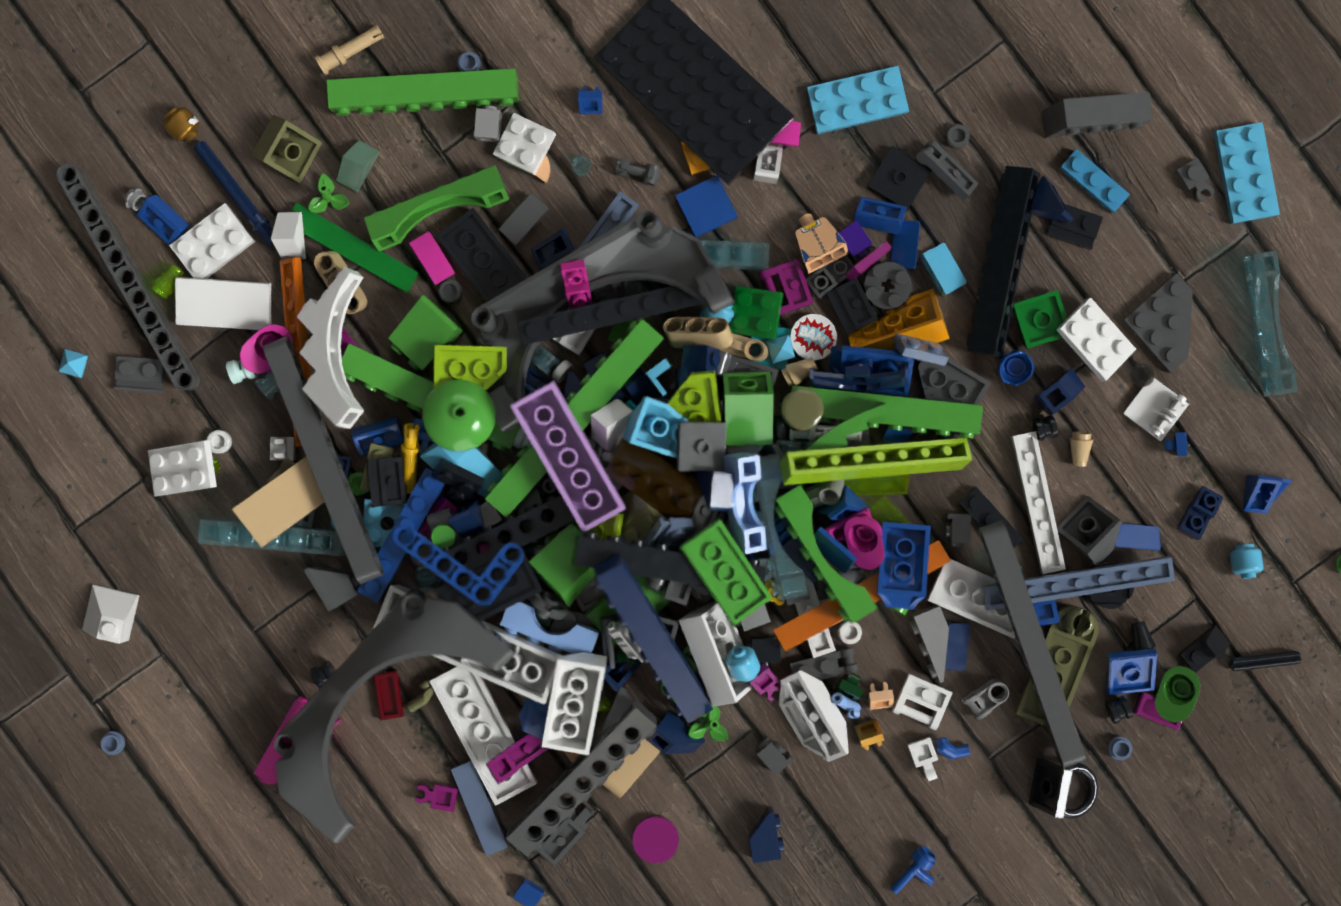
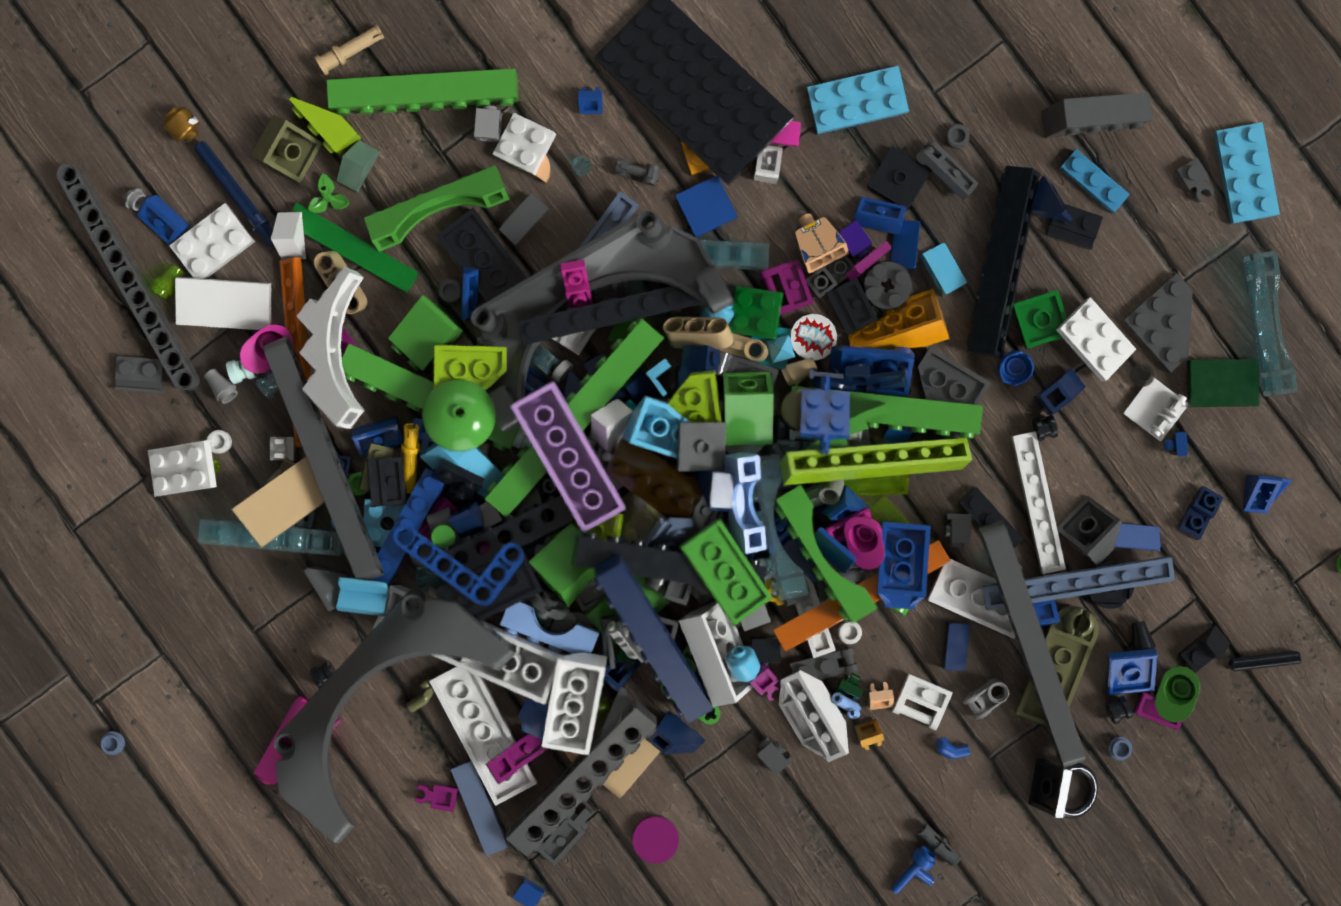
(73, 363): medium azure slope -> none
(110, 614): white slope -> none
(221, 387): none -> light grey cone
(332, 127): none -> lime slope
(362, 596): none -> medium azure panel
(388, 695): dark red tile -> none
(431, 257): dark pink slope -> none
(469, 62): sand blue plate -> none
(469, 291): none -> blue slope
(552, 249): dark blue slope -> none
(716, 730): bright green plant -> none
(764, 839): dark blue slope -> none
(825, 414): none -> blue plate
(920, 349): sand blue plate -> none
(923, 755): white plate -> none
(933, 633): light grey slope -> none
(939, 845): none -> dark grey pin
(1080, 448): tan cone -> none
(1223, 383): none -> dark green tile
(1246, 561): medium azure head -> none

